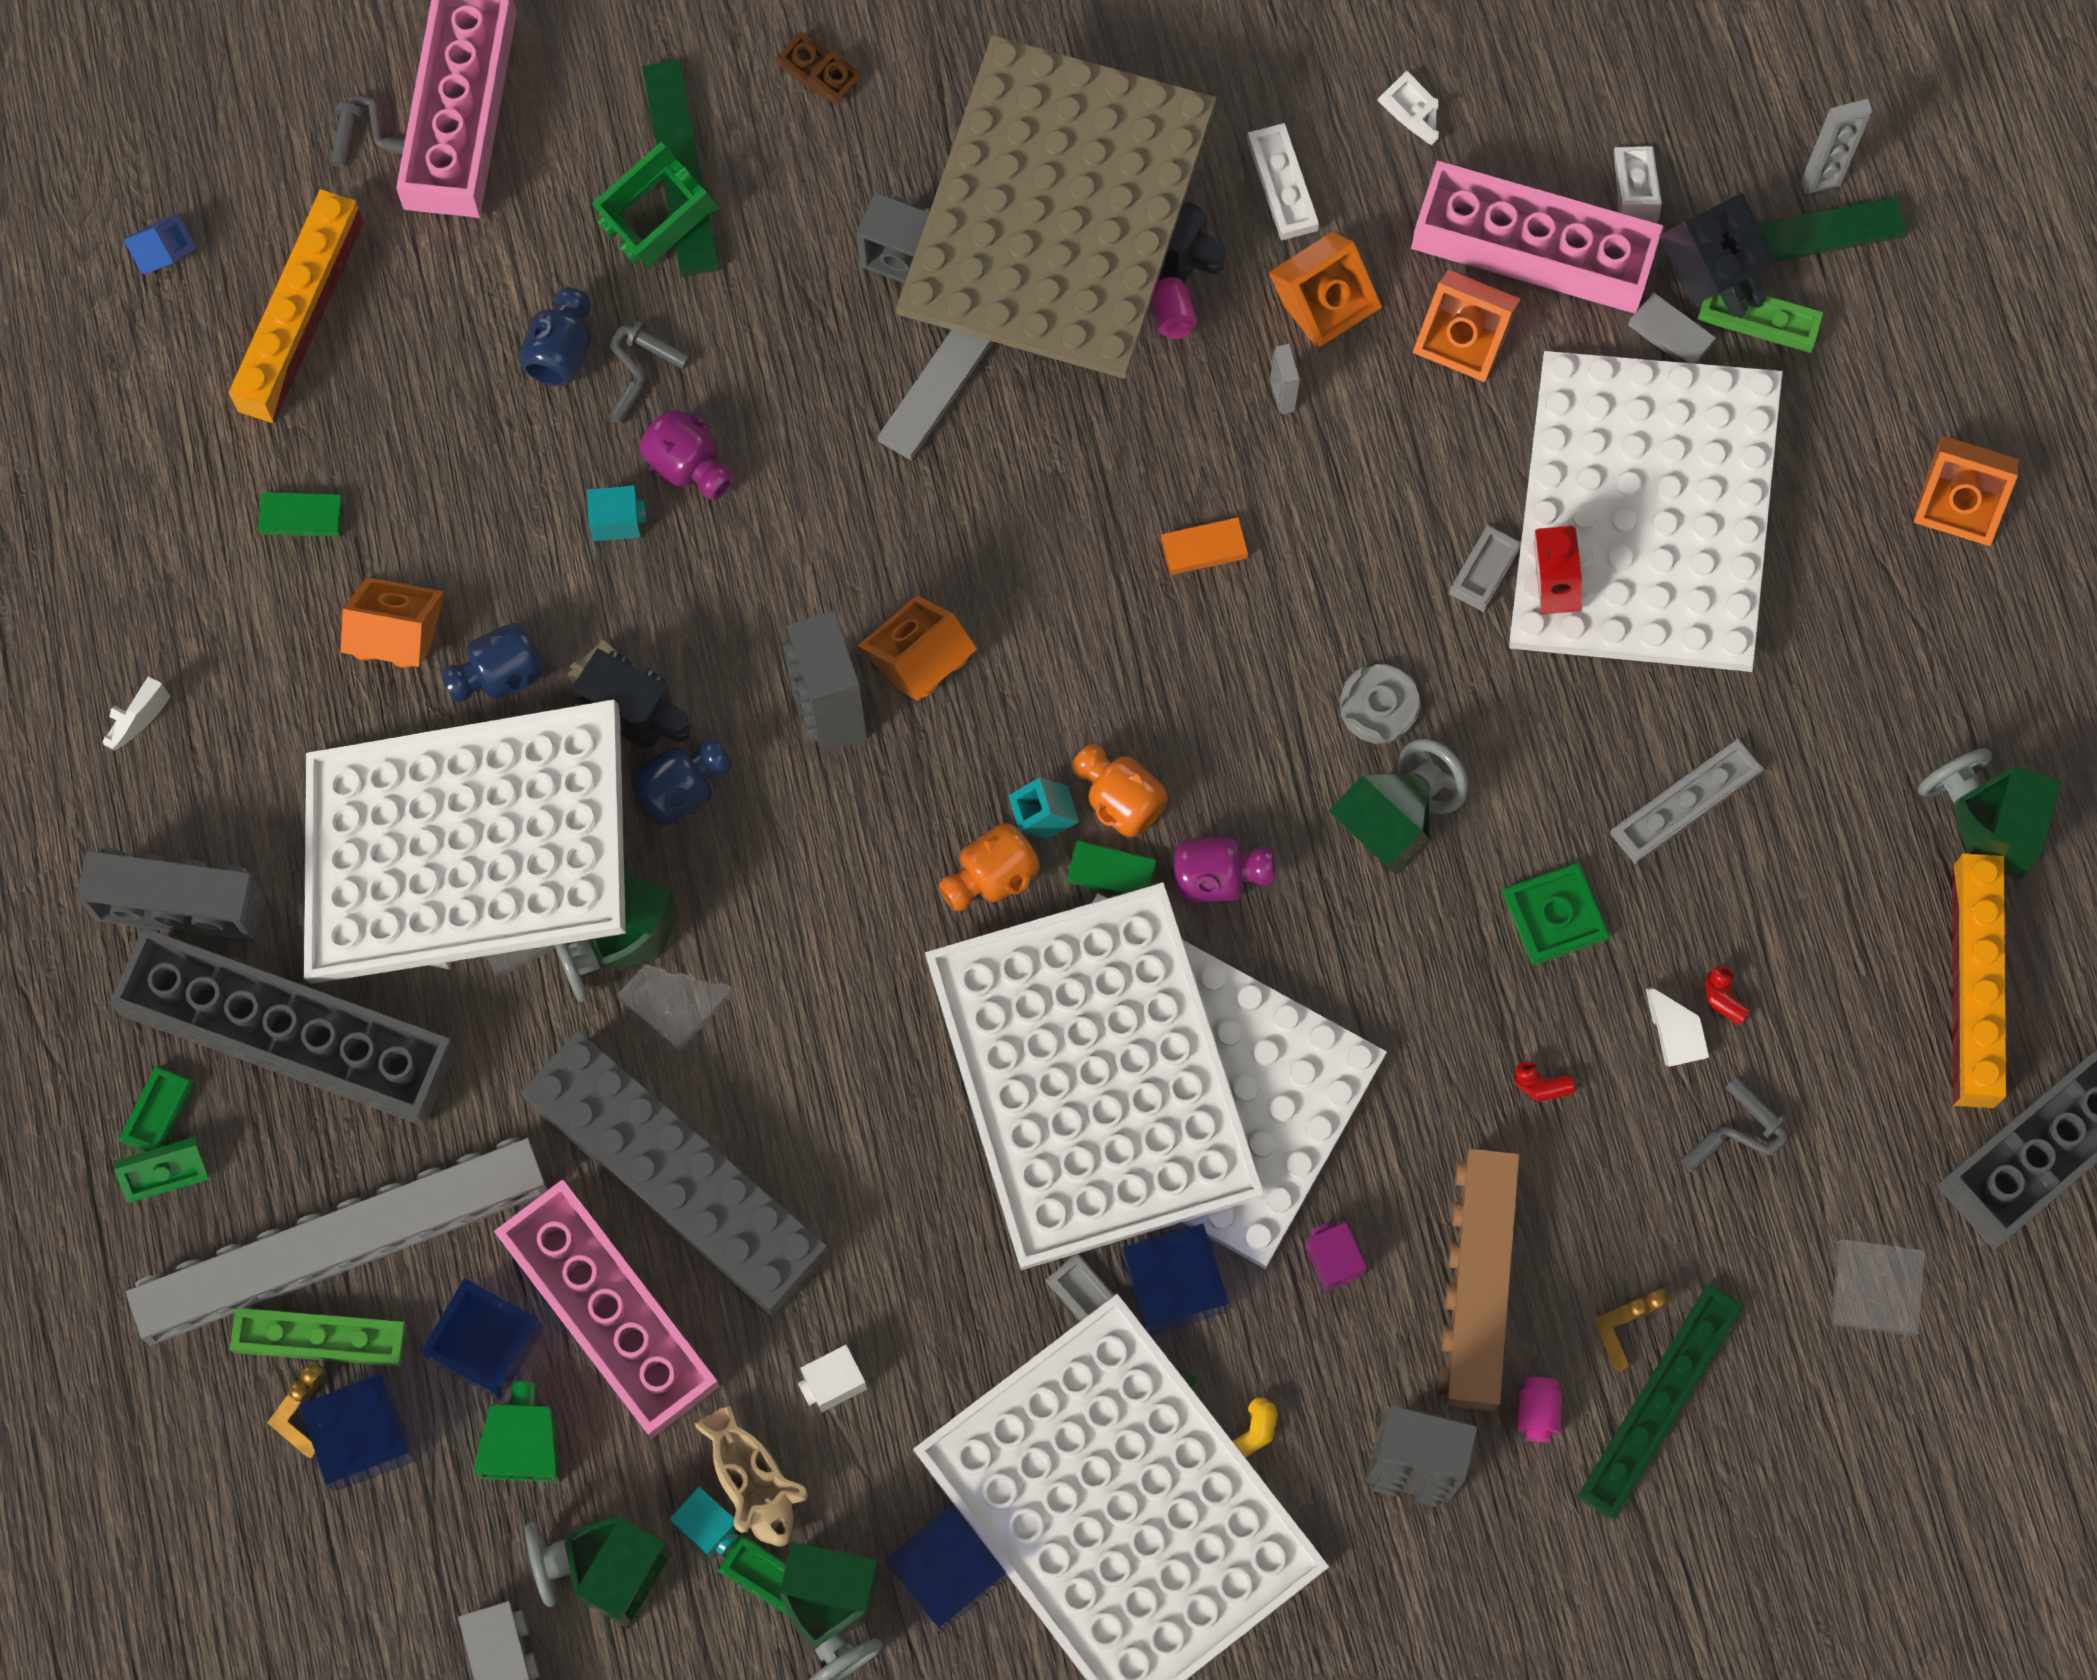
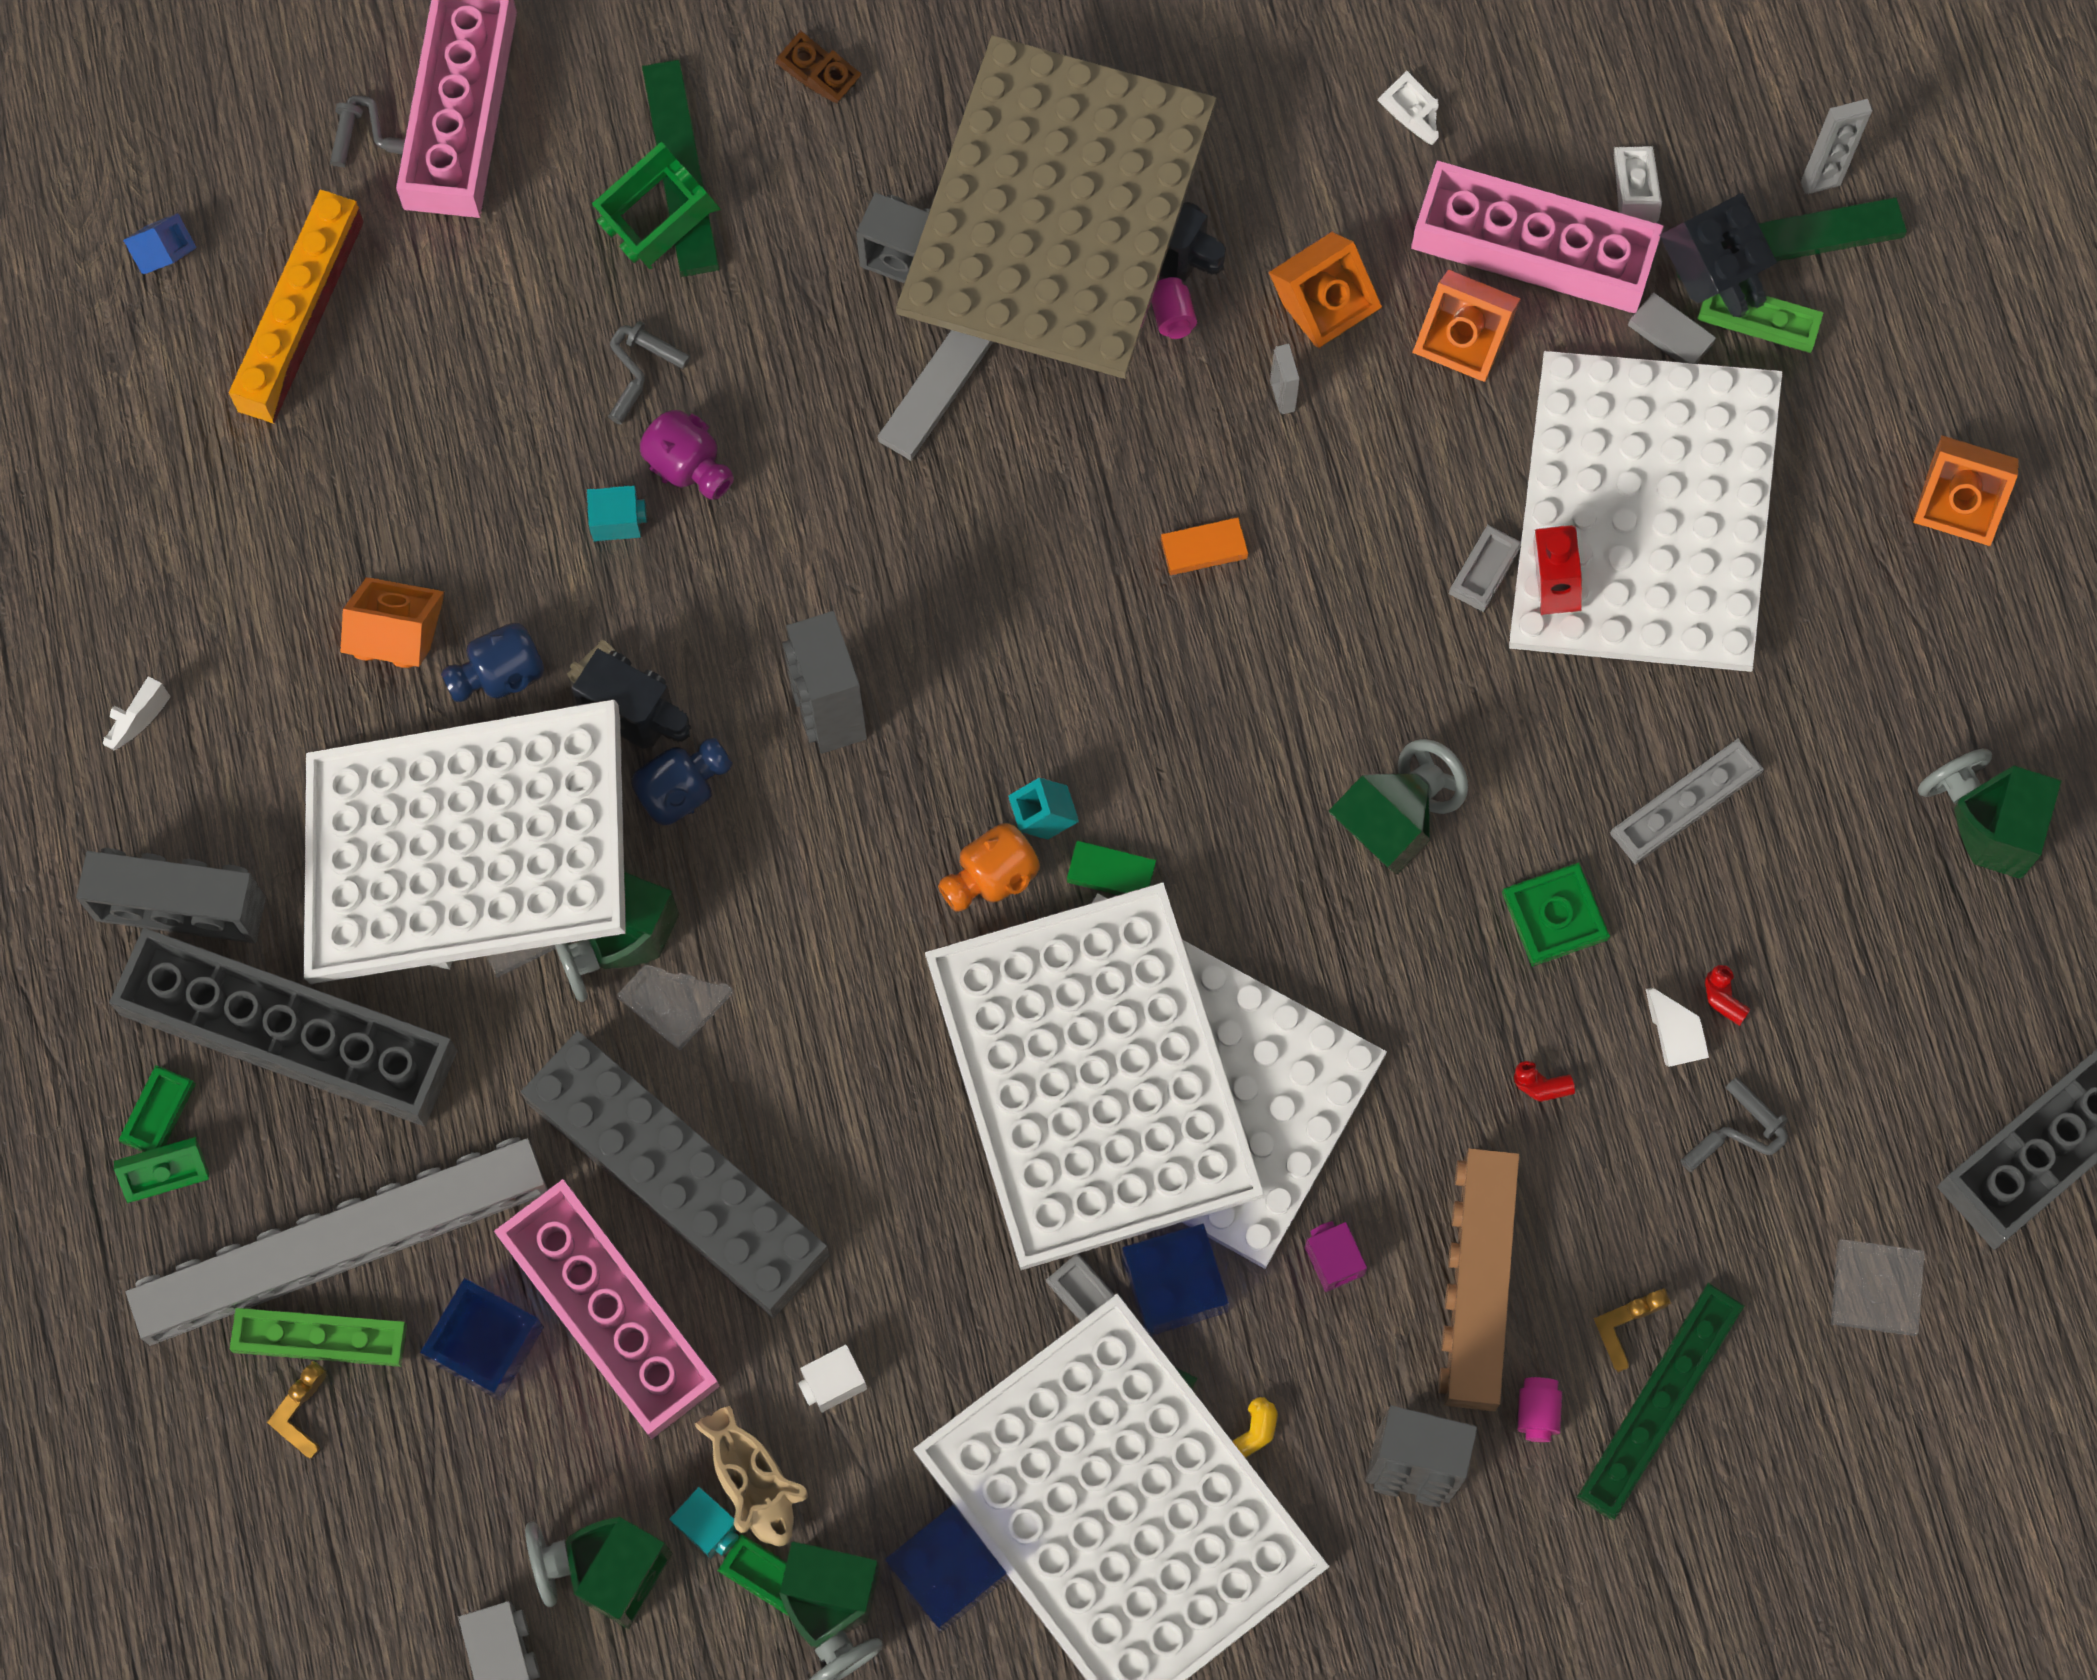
(300, 514): green tile -> none
(357, 1432): clear blue piece -> none
(519, 1440): green torso -> none
(557, 340): dark blue piece -> none
(918, 647): orange slope -> none
(1120, 790): orange piece -> none
(1216, 869): magenta piece -> none
(1282, 181): white plate -> none
(1379, 703): light grey tile -> none
(1978, 981): light orange brick -> none

